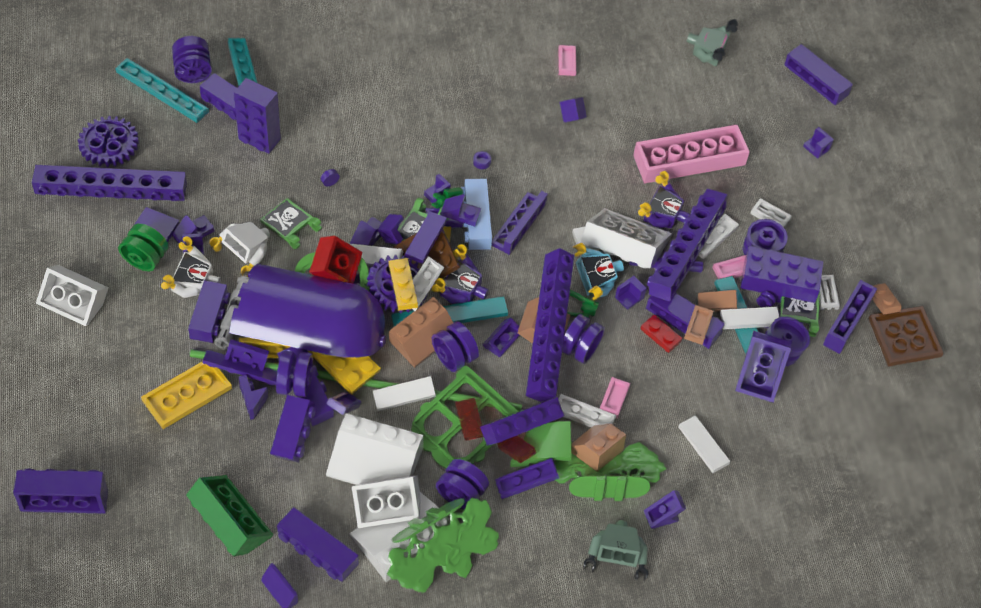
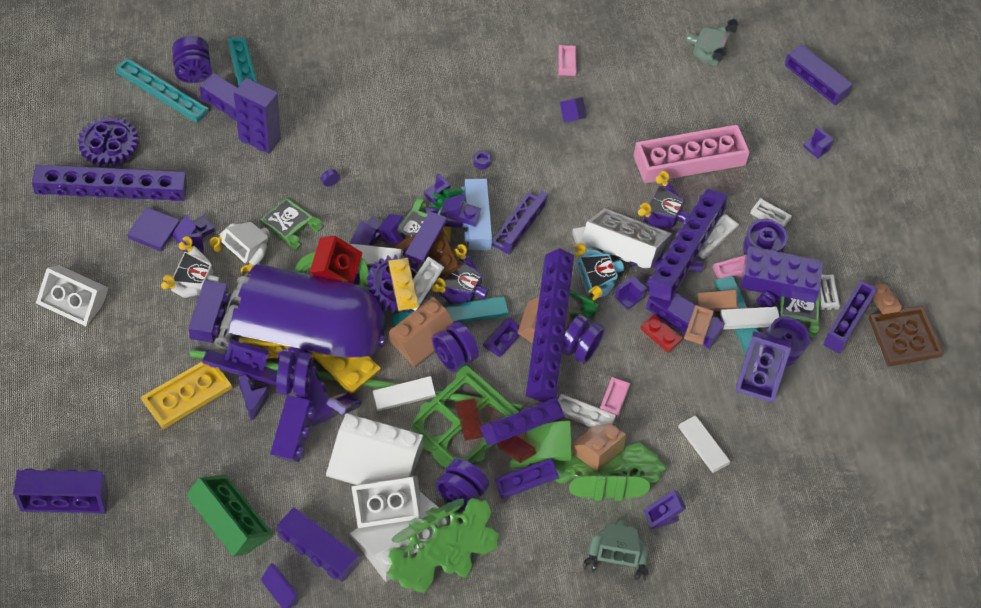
(143, 247): green wheel -> none

